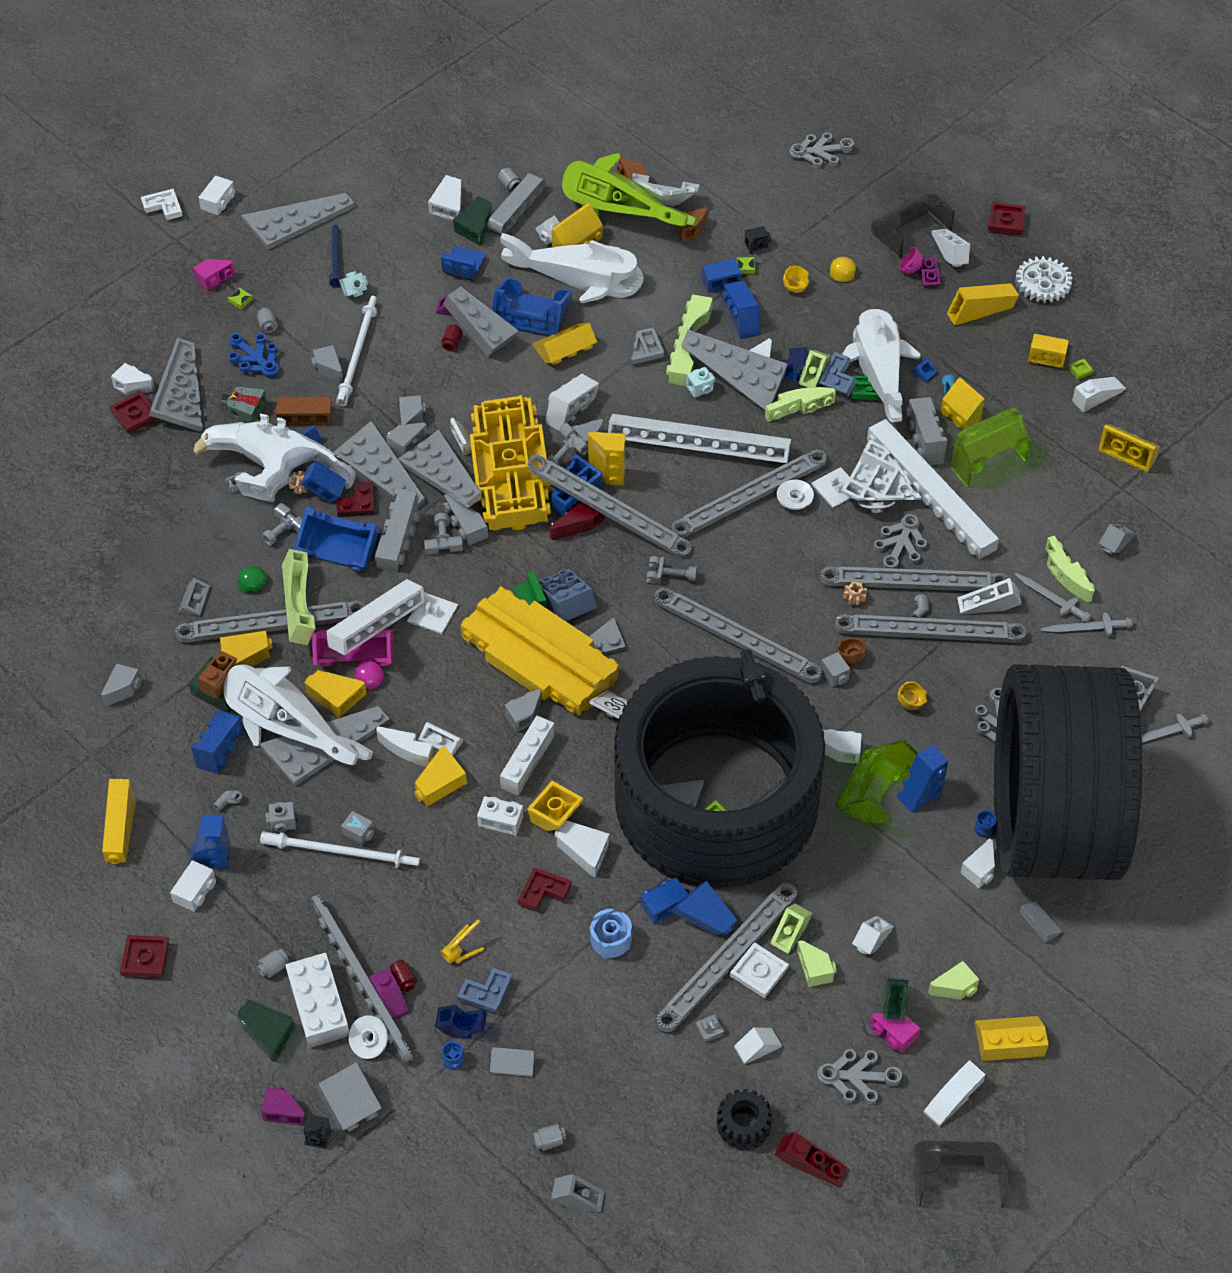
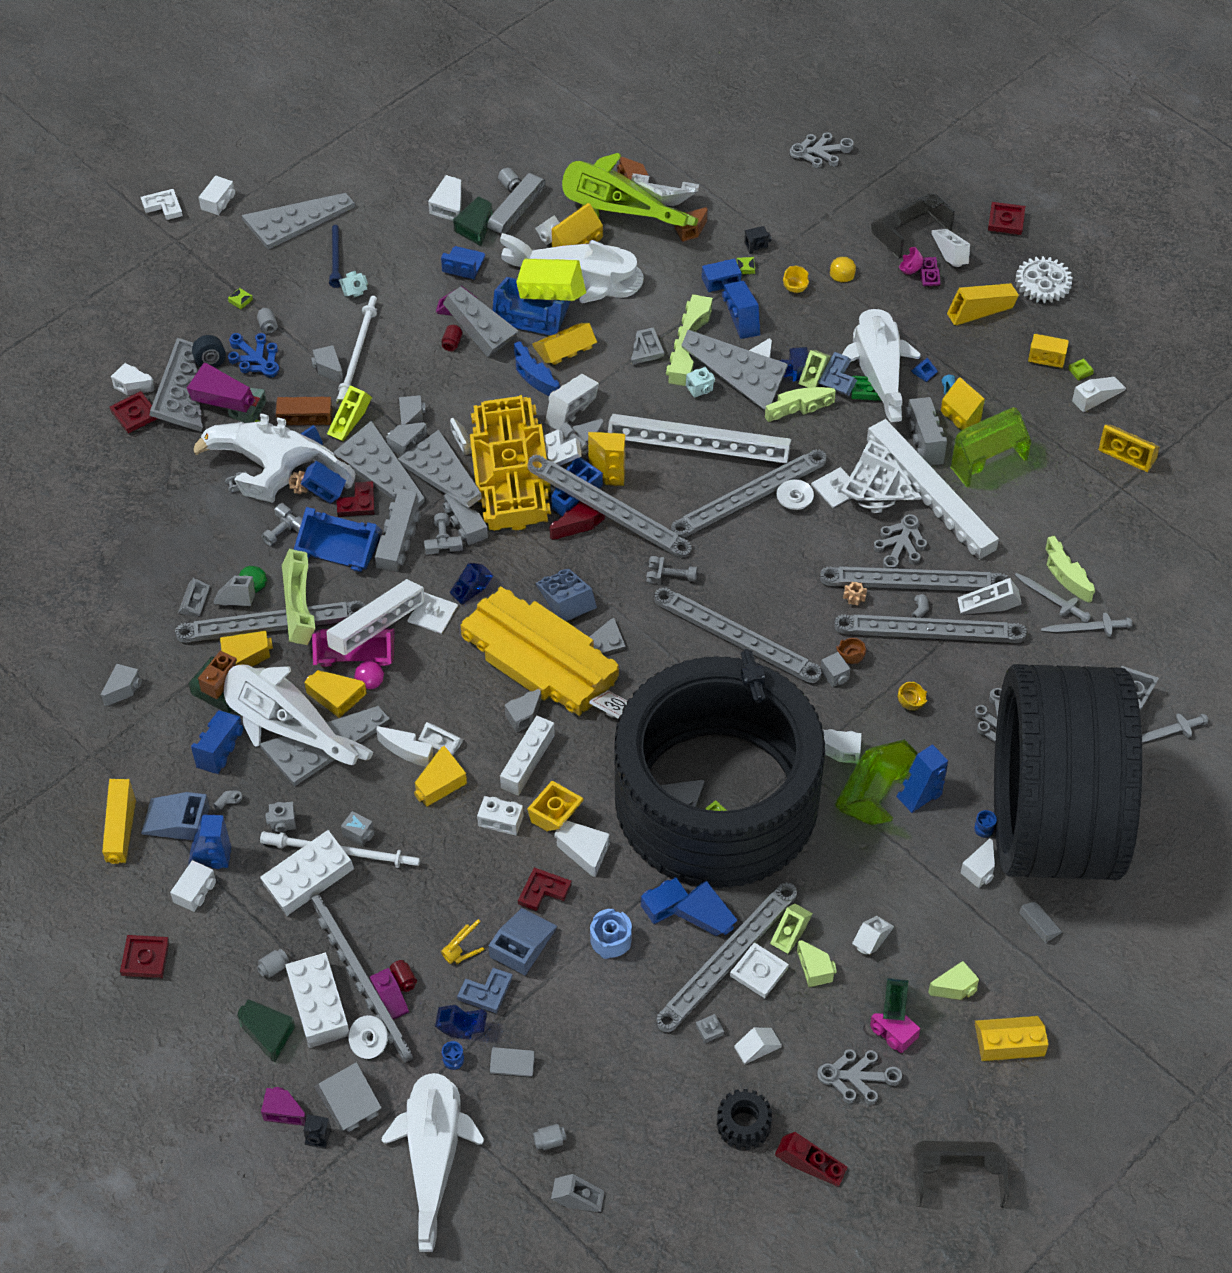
(175, 815): none -> sand blue slope
(208, 350): none -> black wheel
(213, 272): dark pink slope -> none
(219, 389): none -> magenta slope
(236, 591): none -> light grey slope
(307, 872): none -> white brick
(349, 413): none -> neon yellow slope
(432, 1130): none -> white animal
(471, 582): none -> clear blue slope
(521, 941): none -> sand blue slope
(531, 591): green panel -> none
(535, 374): none -> blue slope
(550, 279): none -> neon yellow slope
(561, 452): none -> white plate
(954, 1093): white slope -> none
(1116, 538): light grey slope -> none

